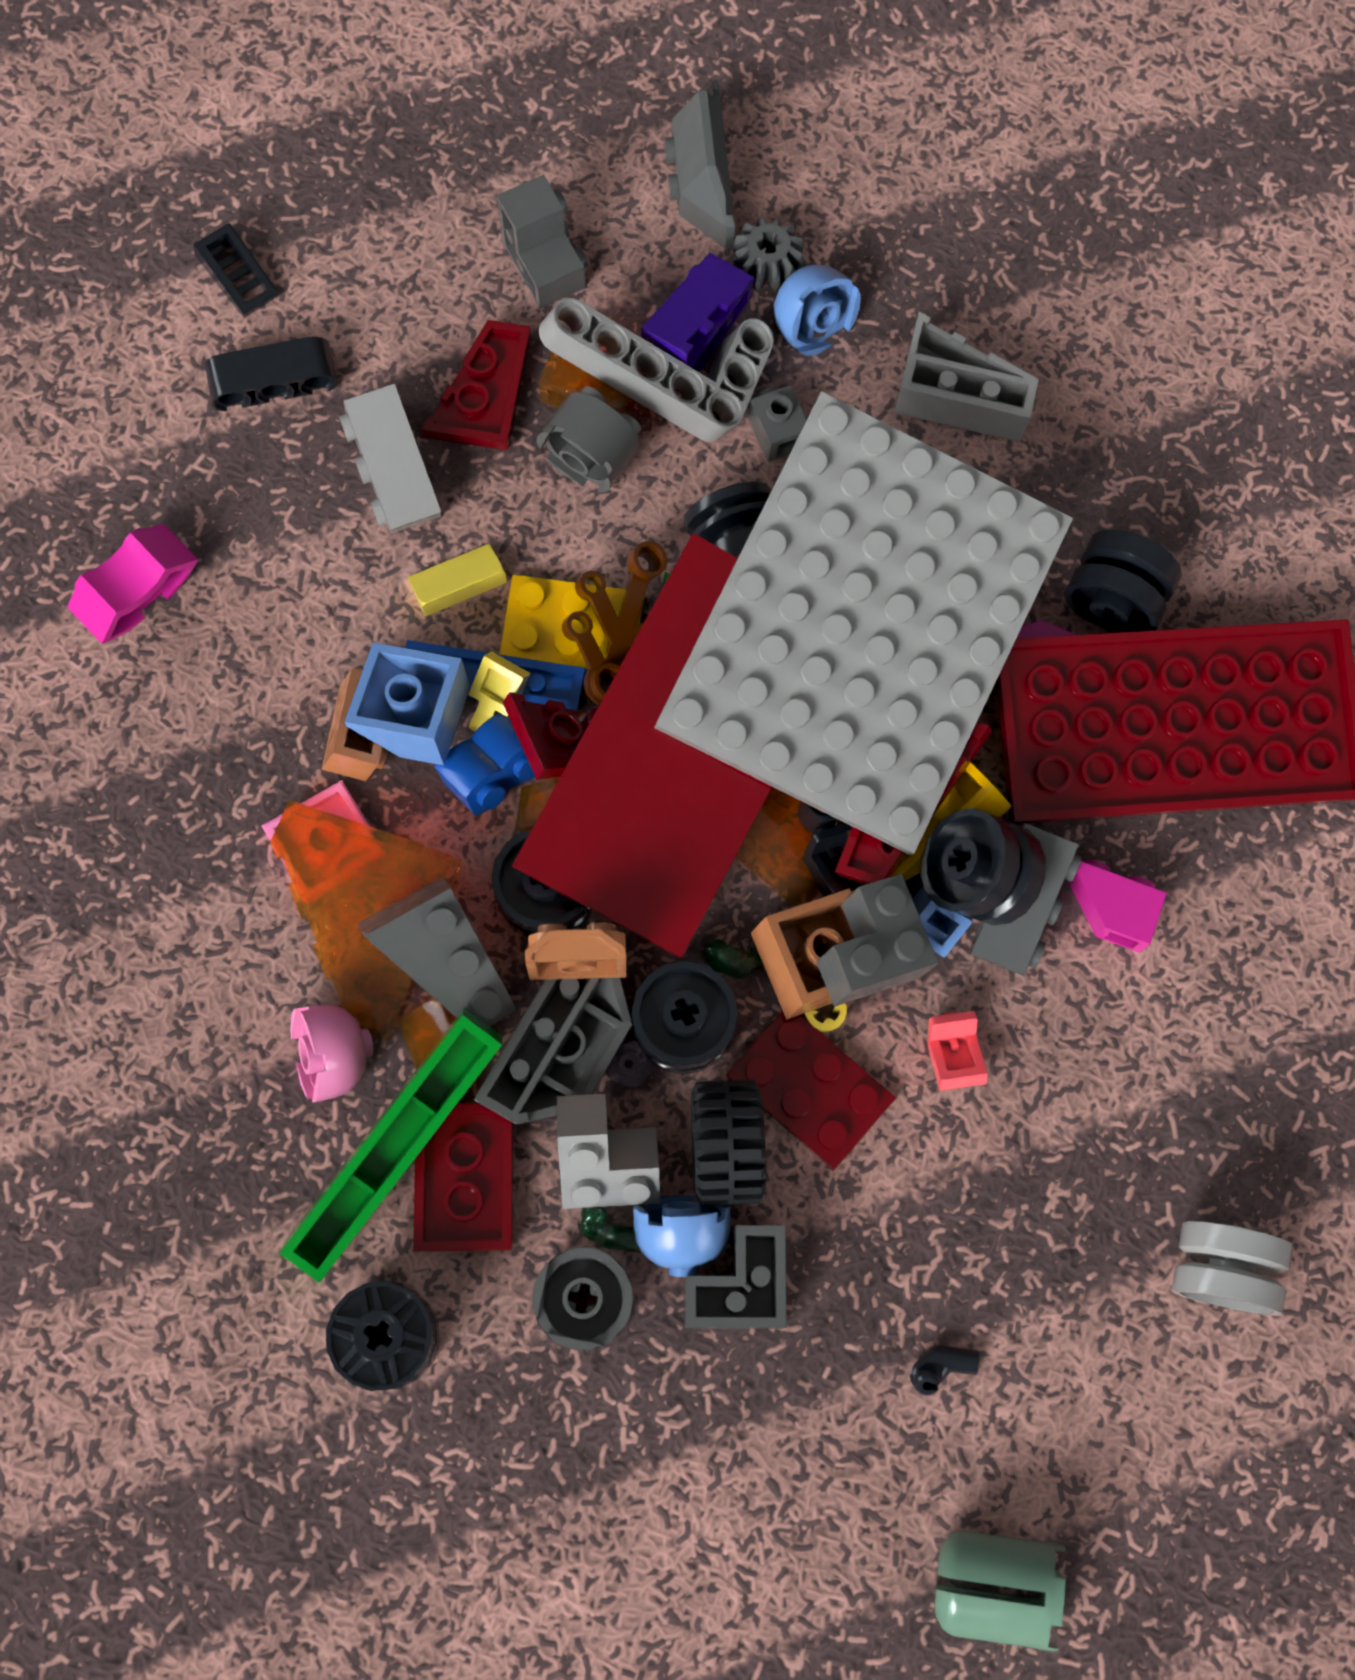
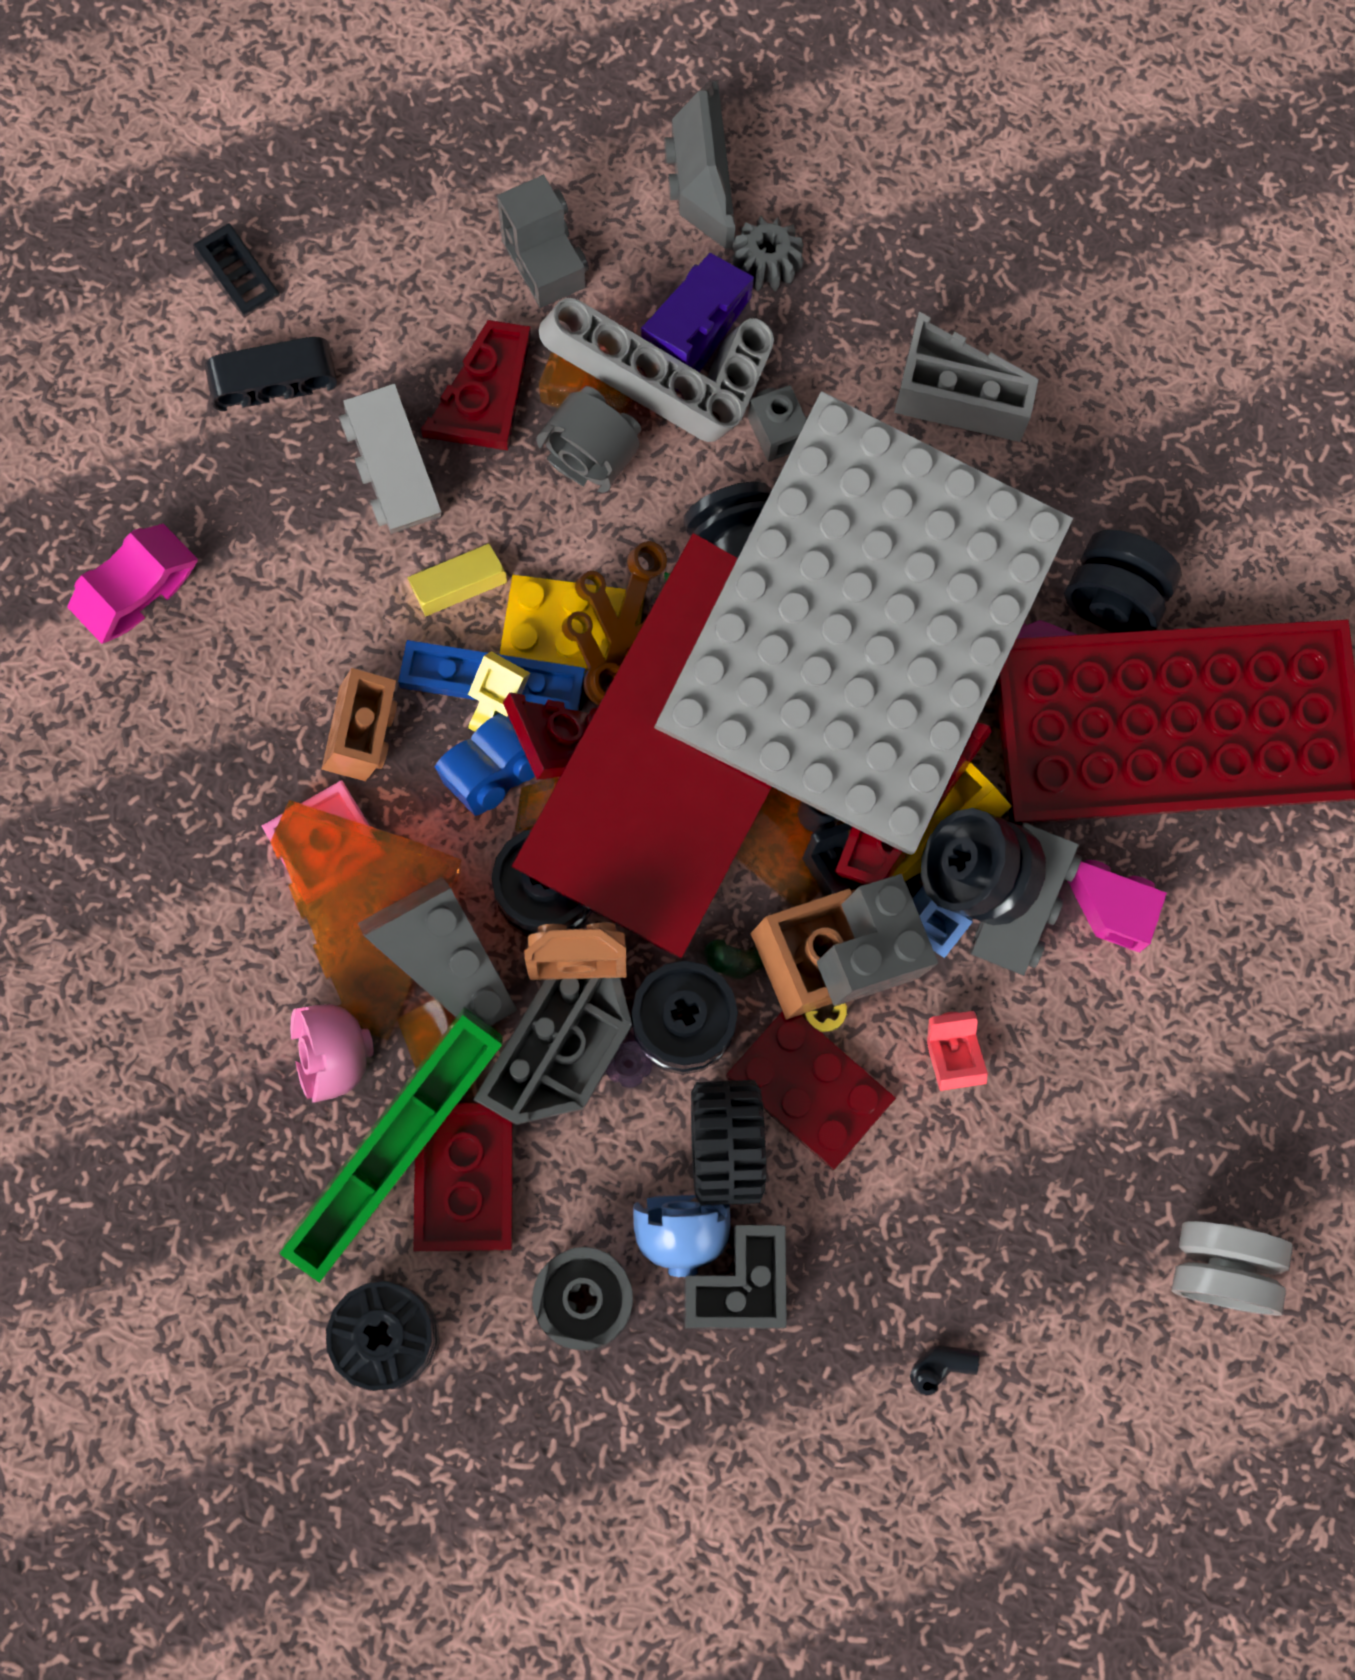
(409, 702): medium blue slope -> none
(603, 1164): light grey brick -> none
(606, 1235): clear green arm -> none
(818, 301): medium blue cylinder -> none
(996, 1615): sand green cylinder -> none

